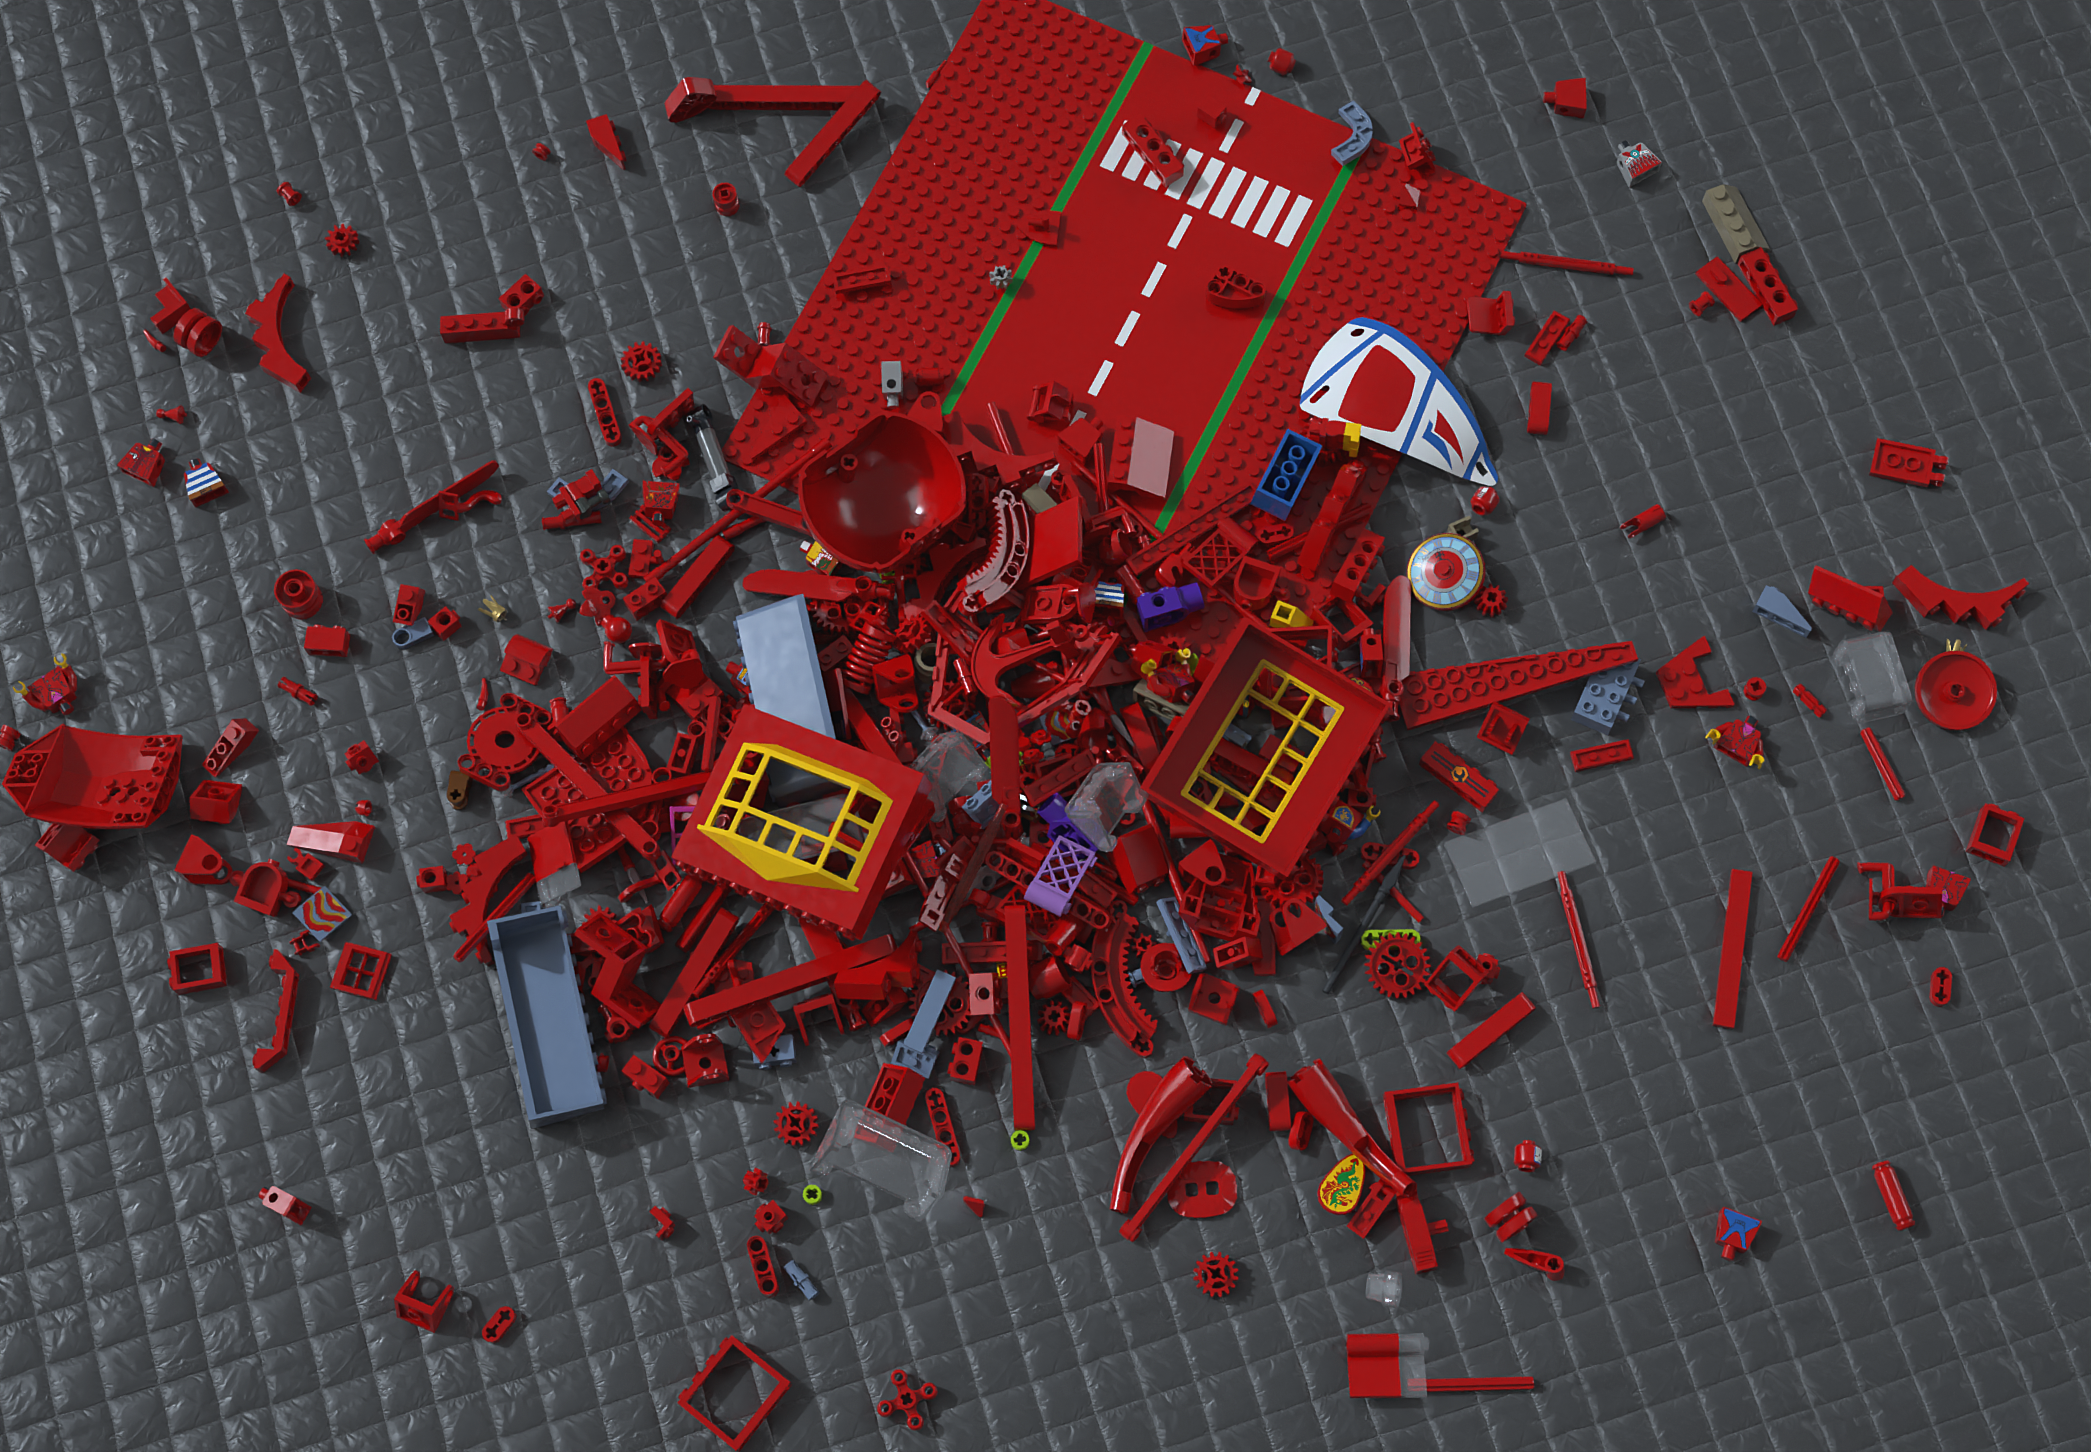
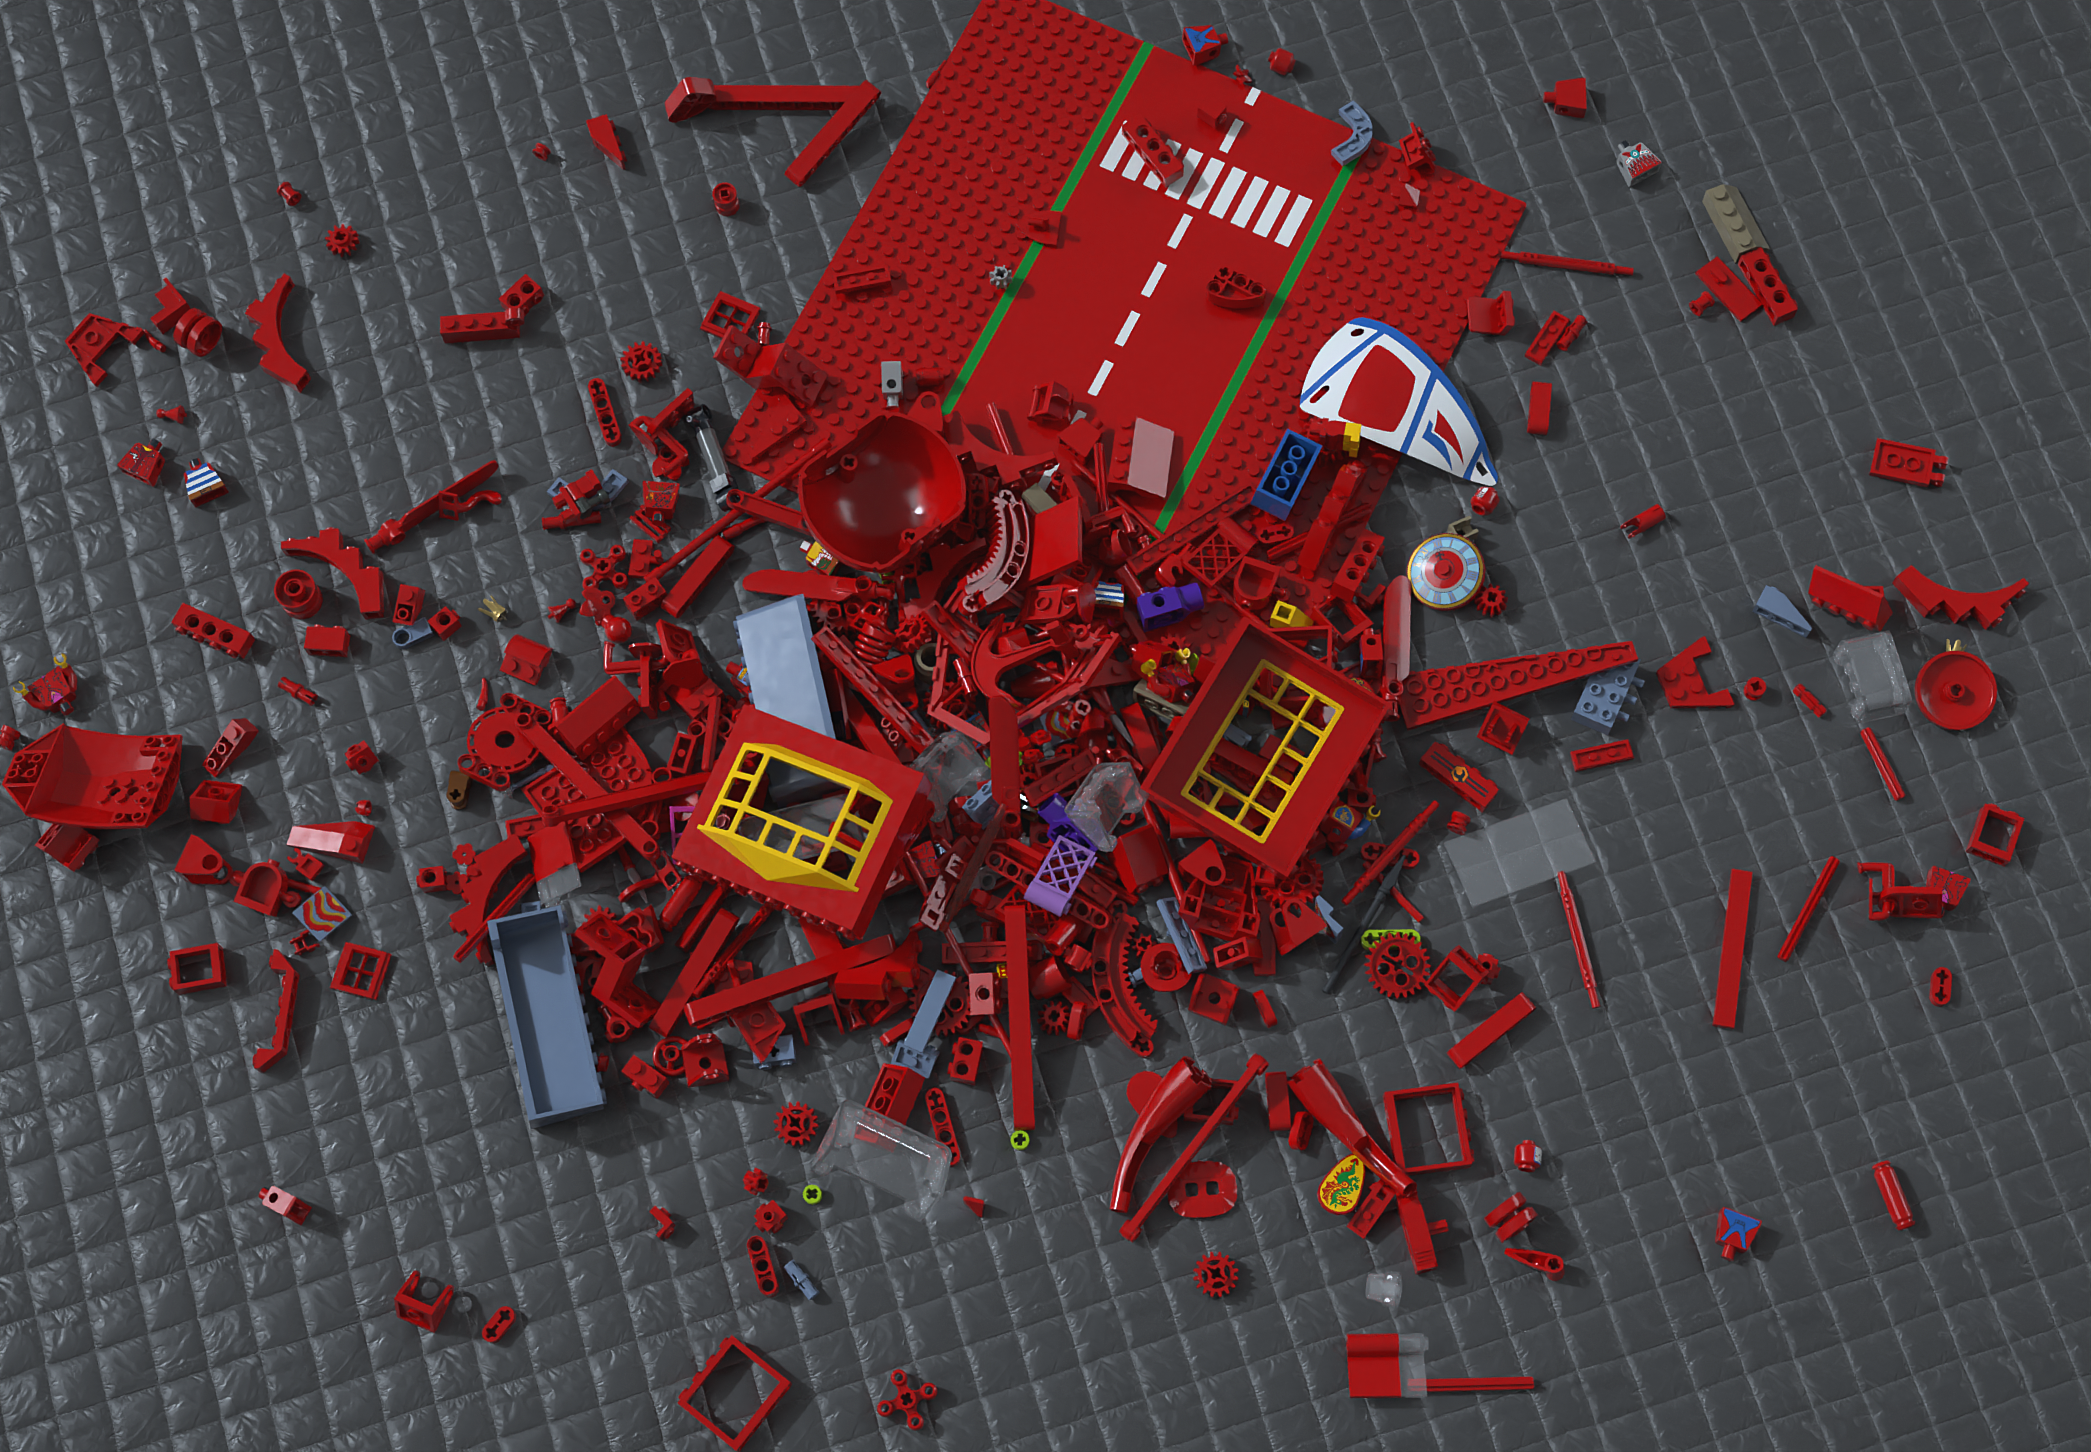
(93, 338): none -> red wing
(188, 615): none -> red brick
(349, 561): none -> red arch
(737, 304): none -> red piece
(873, 689): none -> red tile
(1739, 741): red torso -> none

